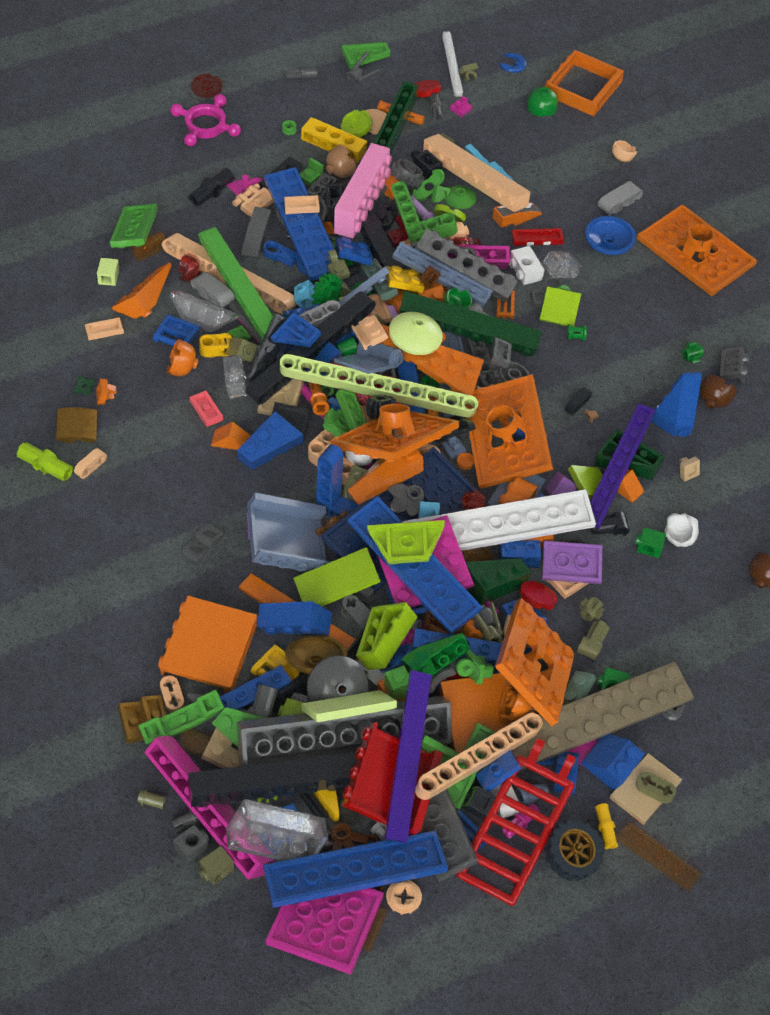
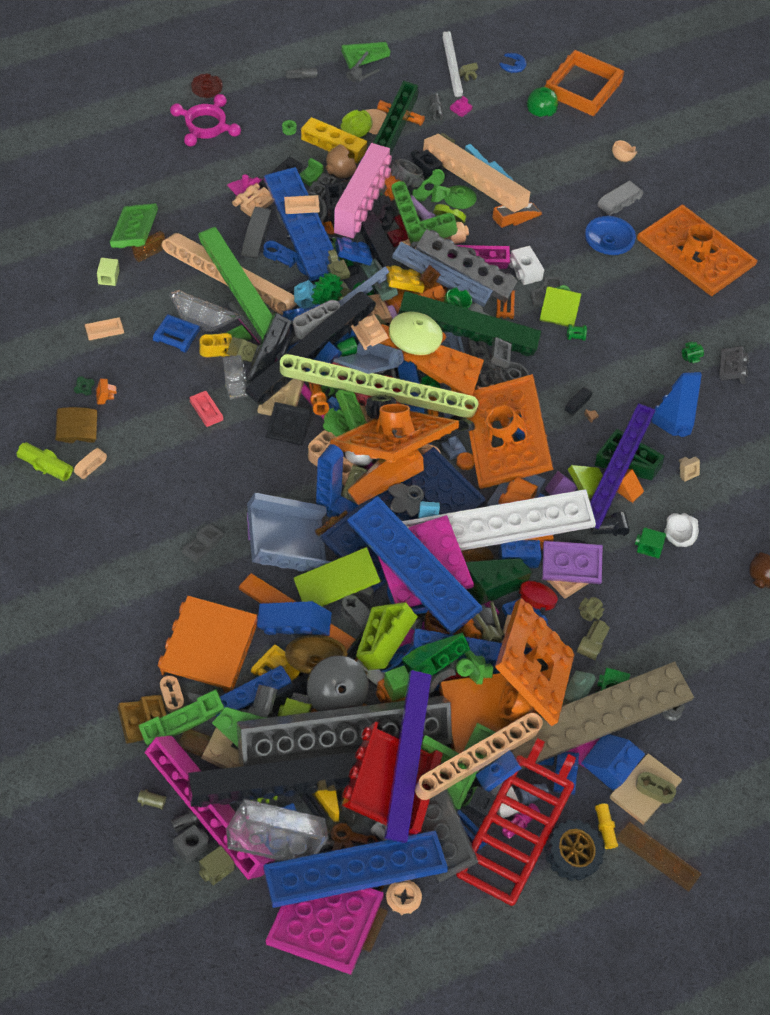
(143, 296): orange wedge -> none
(182, 359): orange cylinder -> none
(188, 268): clear red hair -> none
(211, 187): black piece -> none
(212, 290): light grey beam -> none
(230, 436): orange slope -> none
(268, 441): blue wedge -> none
(296, 332): blue wing -> none
(349, 706): yellowish green tile -> none
(407, 541): lime wing -> none
(427, 87): red tile -> none
(466, 241): clear red tile -> none
(473, 500): clear red gear -> none
(529, 237): red plate -> none
(561, 264): clear brick -> none
(716, 393): reddish brown cylinder -> none

